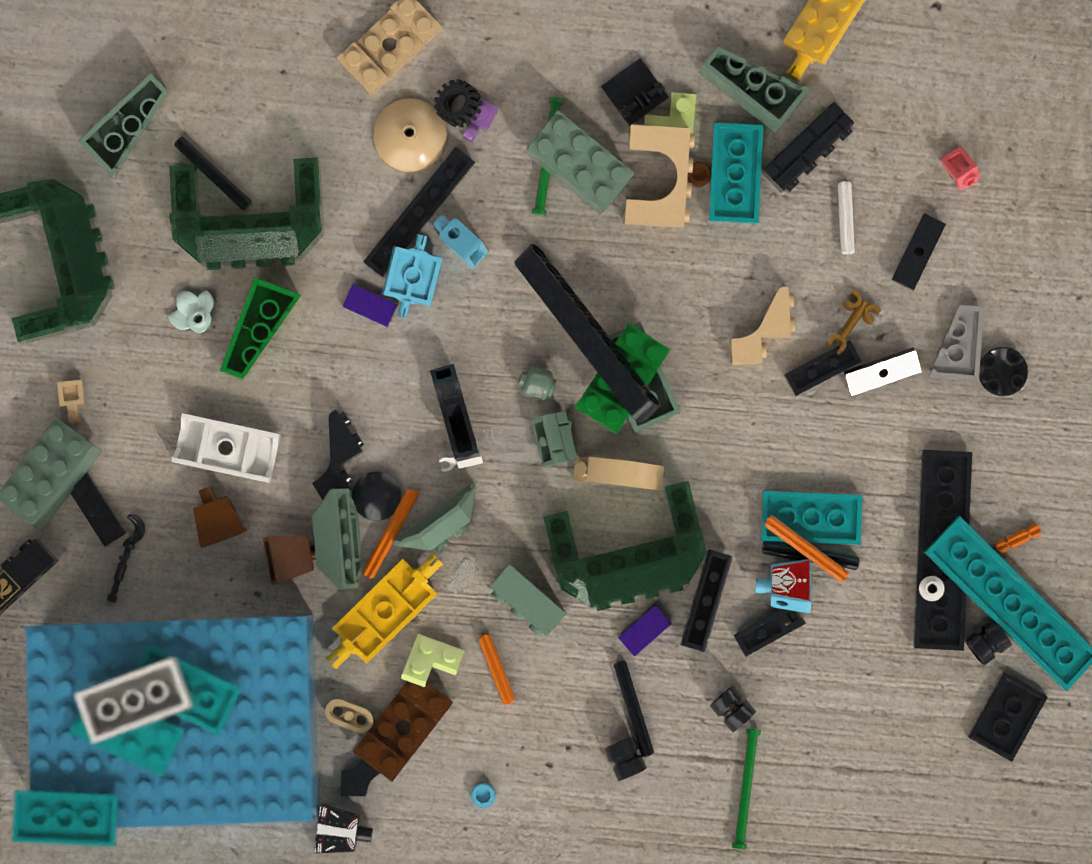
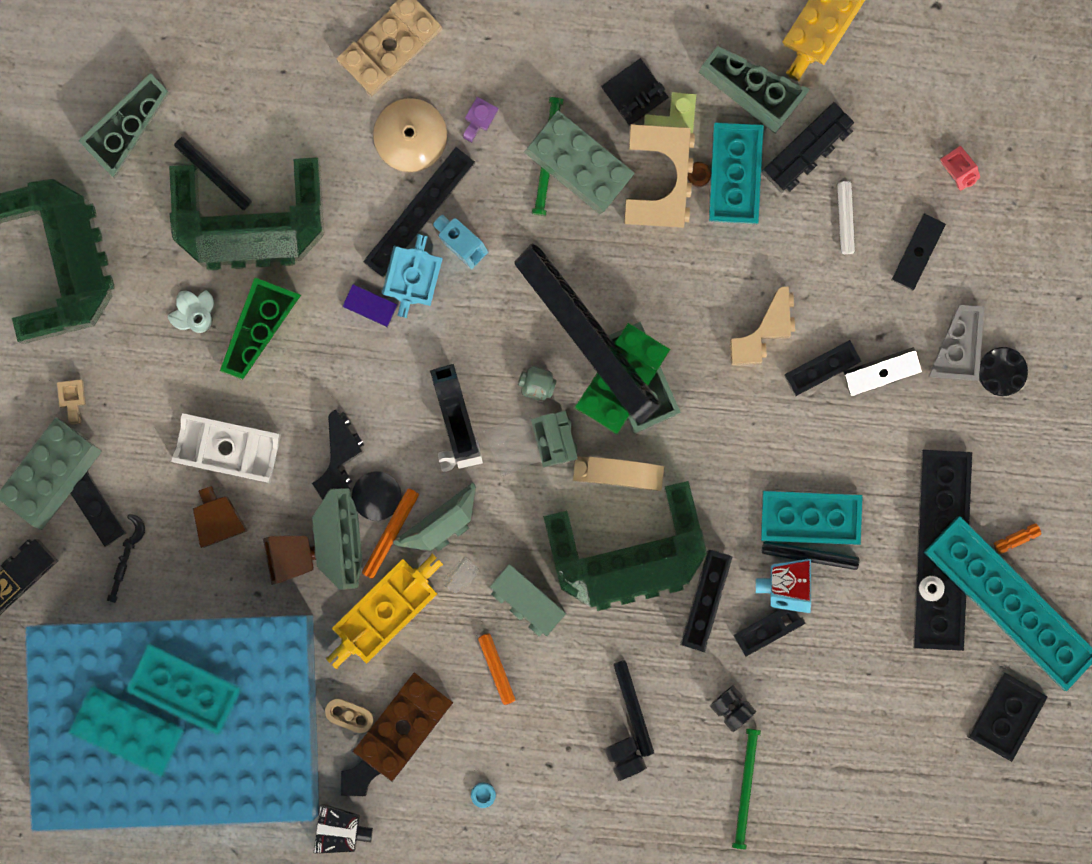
(65, 818): teal plate -> none
(134, 700): white brick -> none
(428, 654): yellowish green plate -> none
(448, 95): black tyre -> none
(644, 630): dark purple tile -> none
(806, 548): orange axle -> none
(861, 309): pearl gold bar -> none
(988, 642): black wheel -> none

